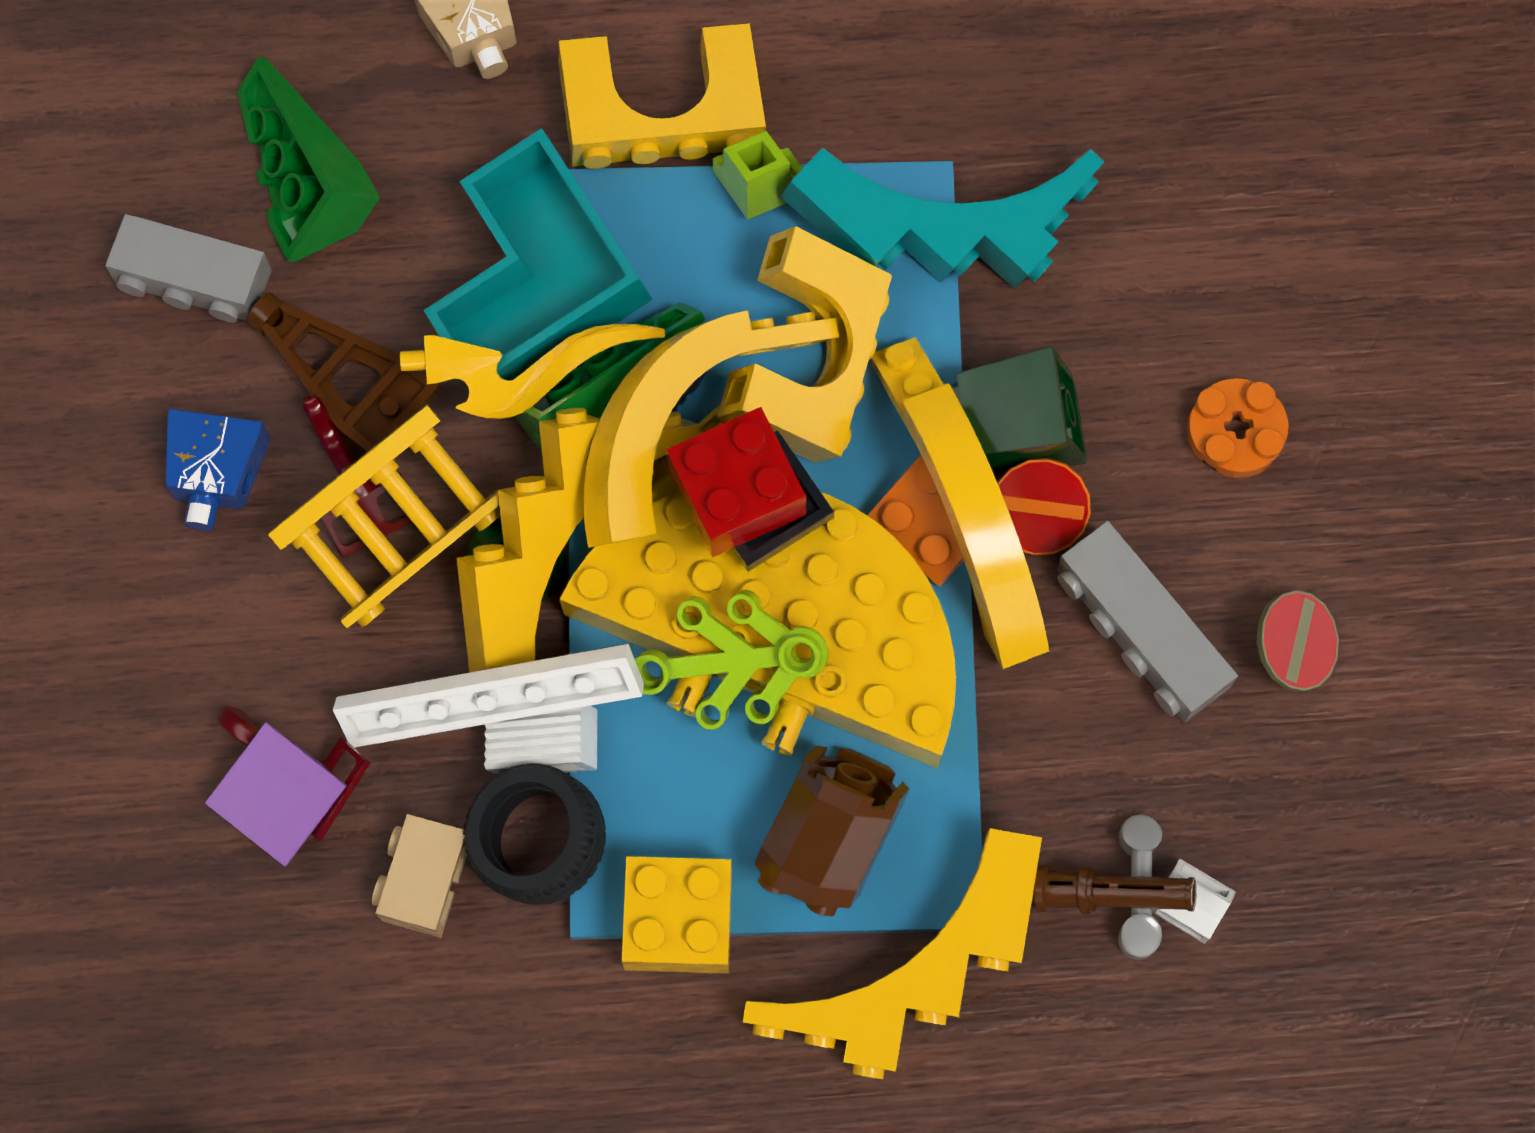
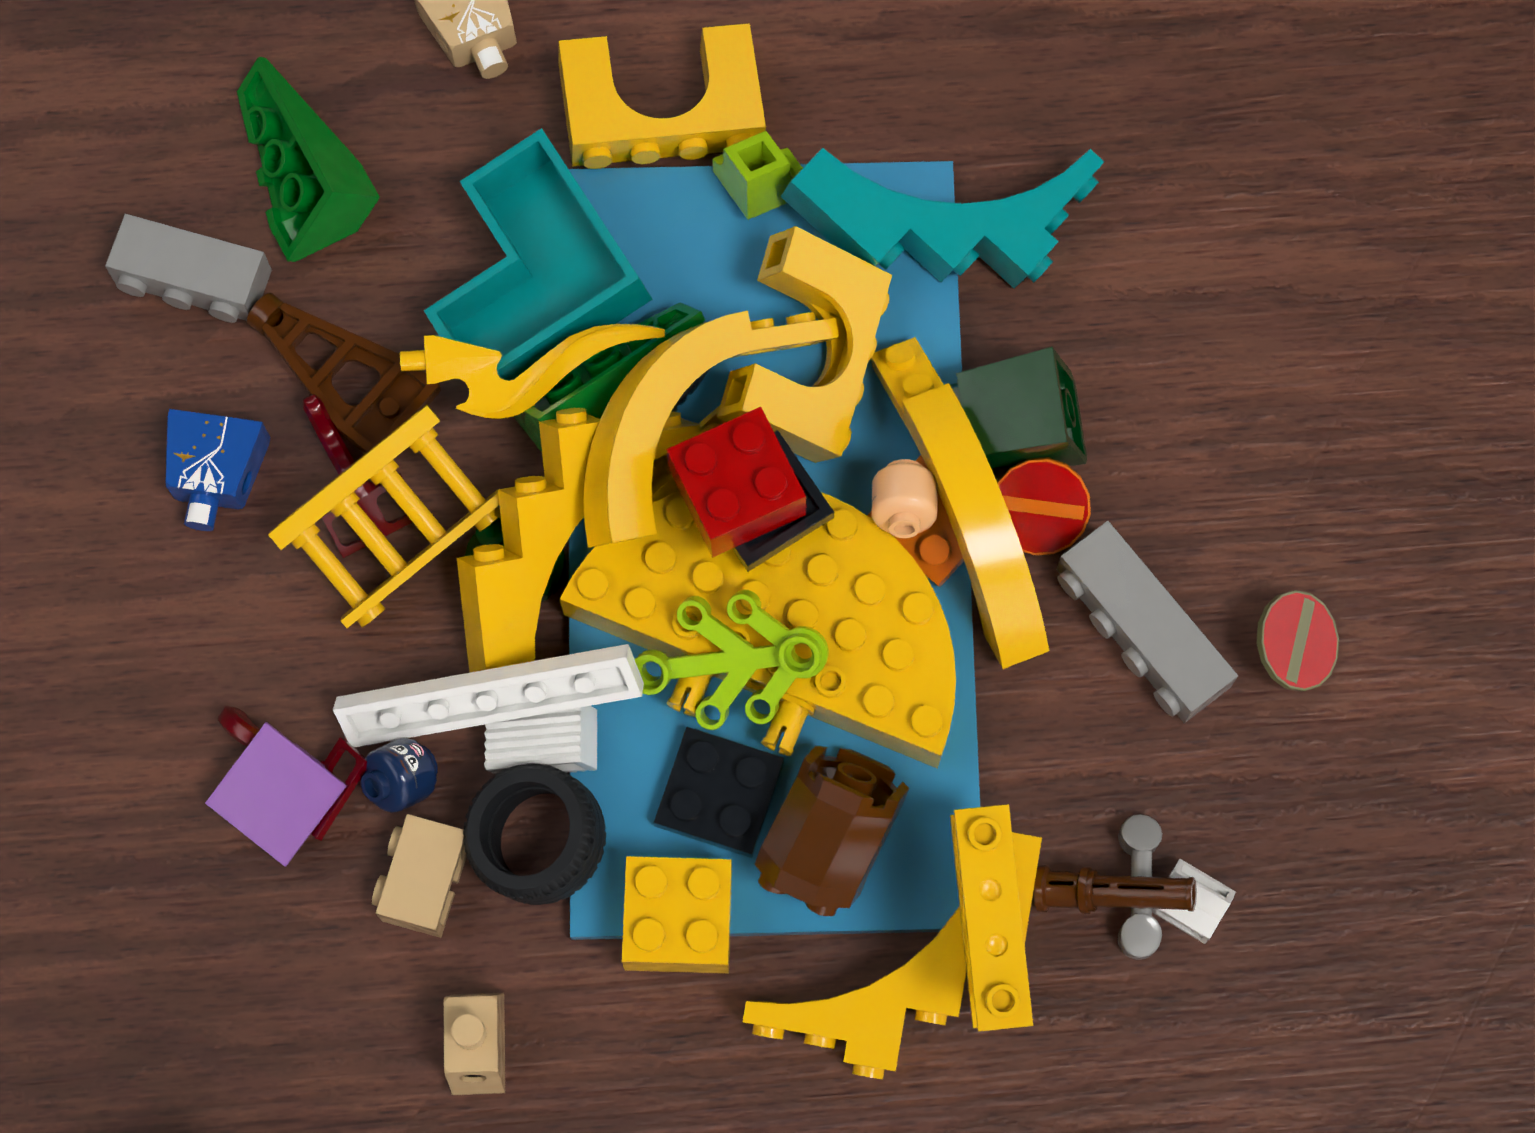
(399, 775): none -> dark blue head
(474, 1043): none -> tan torso
(719, 792): none -> black plate
(904, 498): none -> light nougat head
(991, 918): none -> yellow fence
(1220, 448): orange plate -> none

